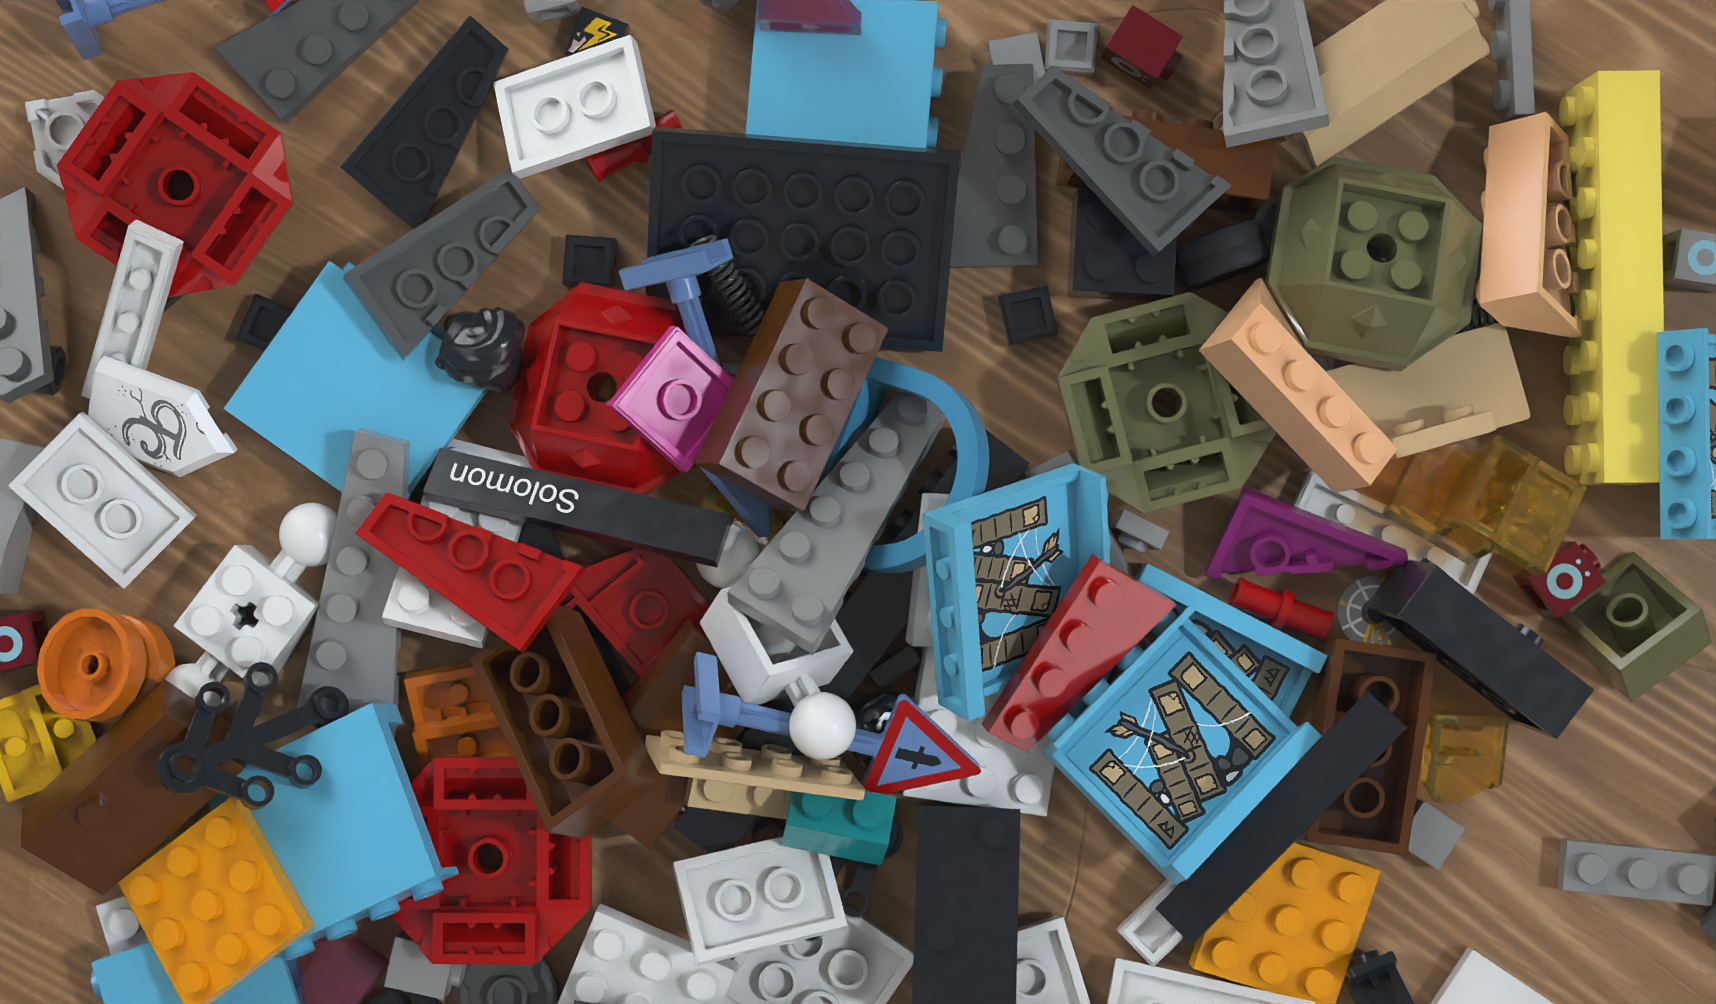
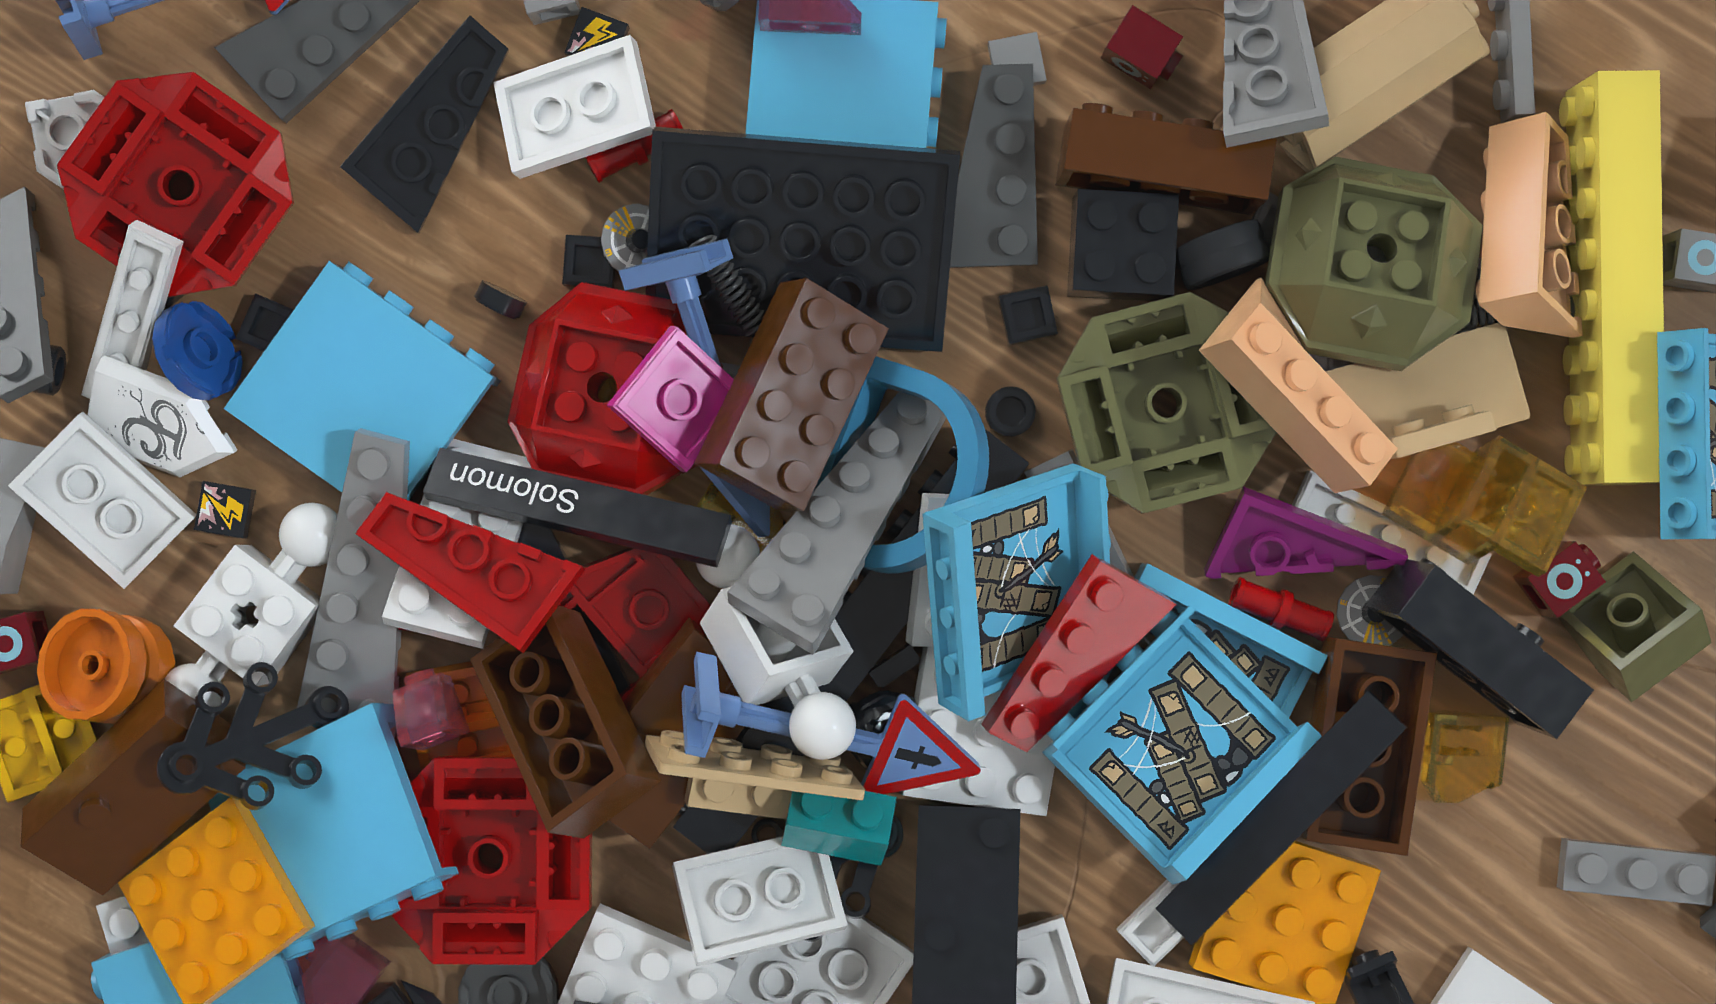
(197, 350): none -> blue tile
(225, 509): none -> tile
(414, 973): light grey brick -> none
(428, 711): none -> clear pink slope
(433, 266): dark grey wing -> none
(483, 349): black hair -> none
(500, 300): none -> black tile
(626, 236): none -> piece
(1010, 411): none -> black tile
(1071, 47): light grey tile -> none
(1129, 170): dark grey wing -> none
(1138, 532): light grey plate -> none
(1433, 834): light grey tile -> none

